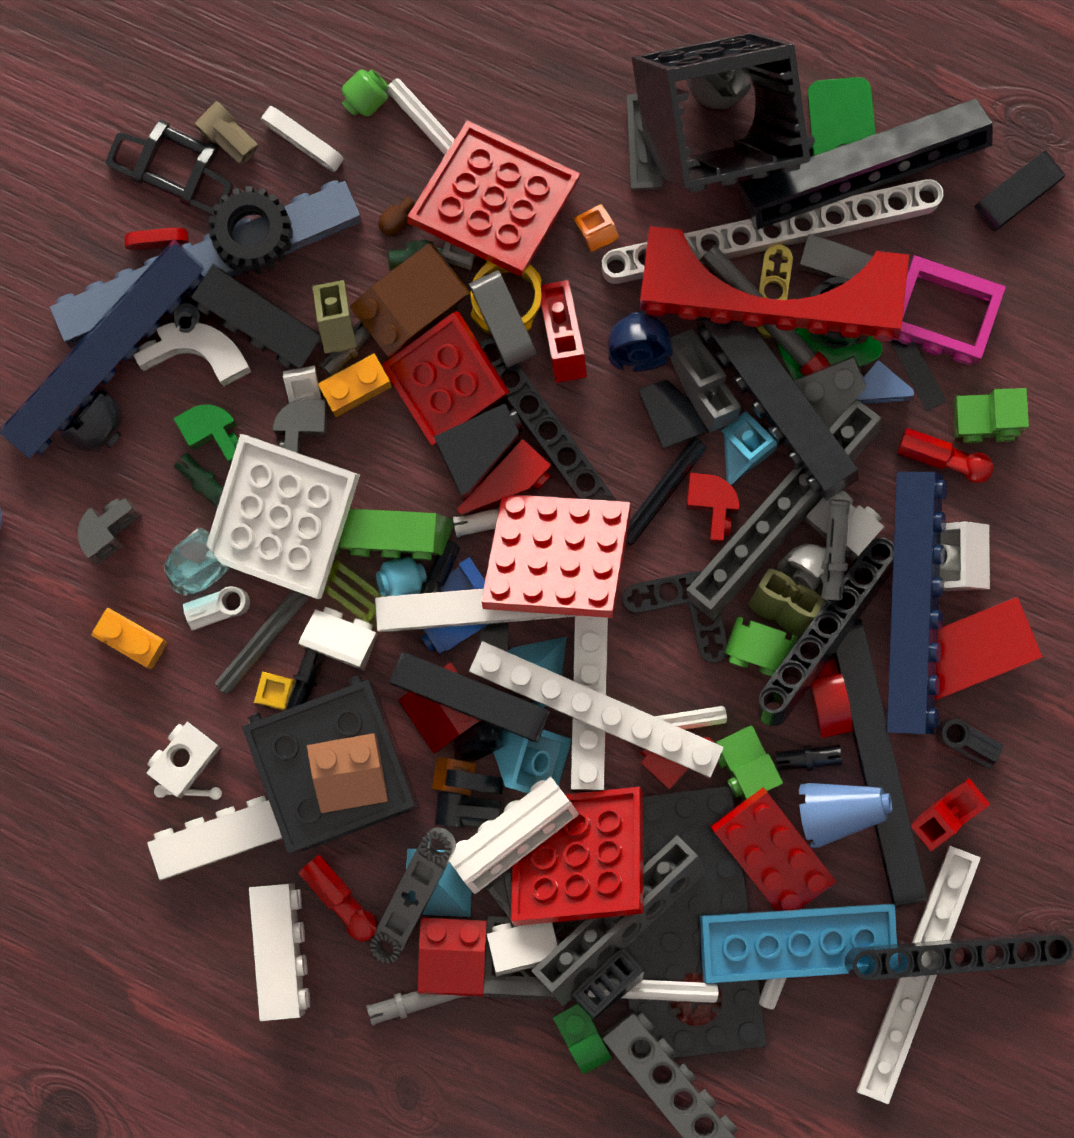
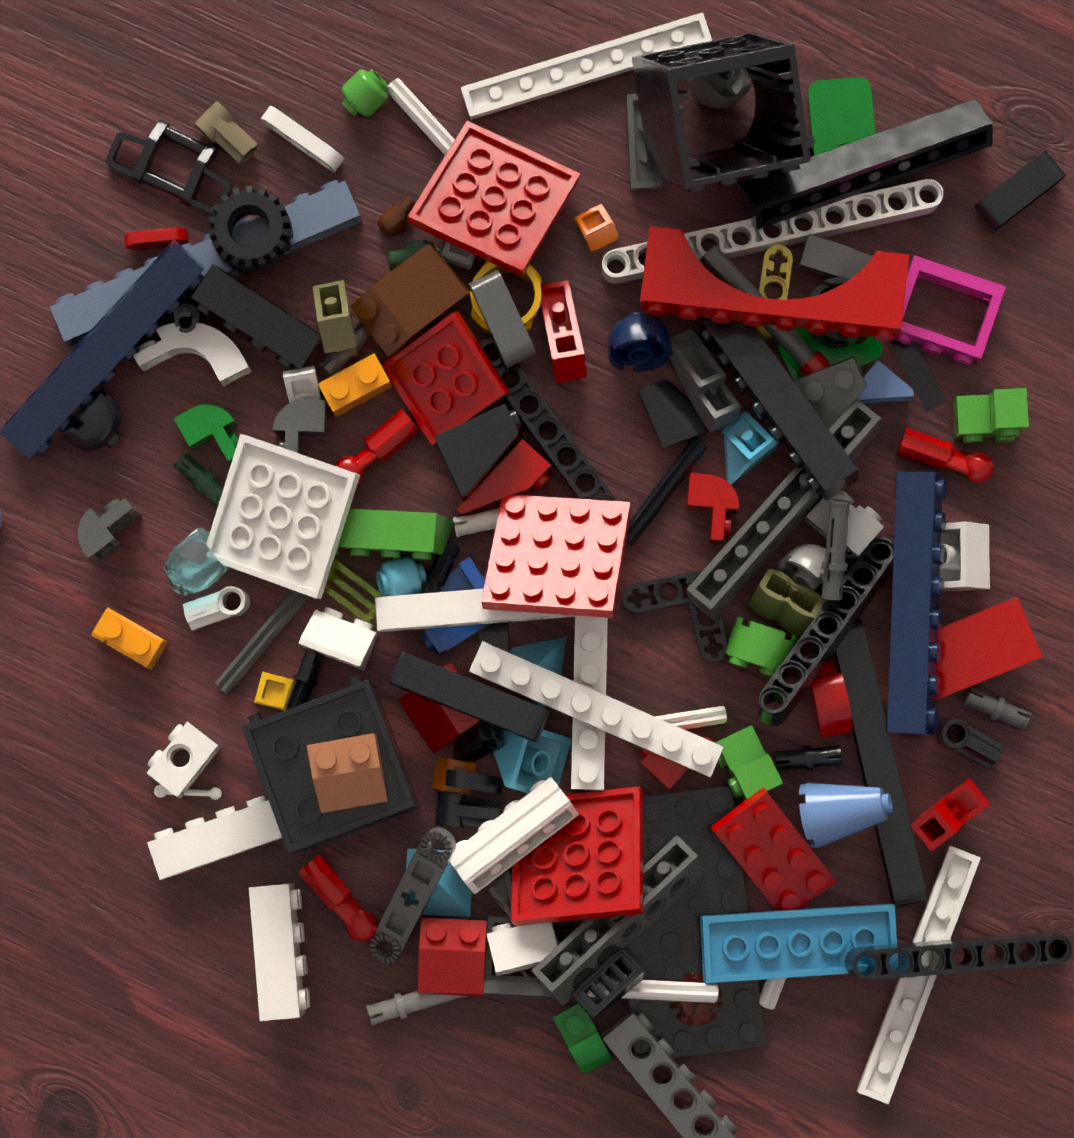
(381, 444): none -> red piece
(579, 67): none -> white plate
(997, 708): none -> dark grey pin

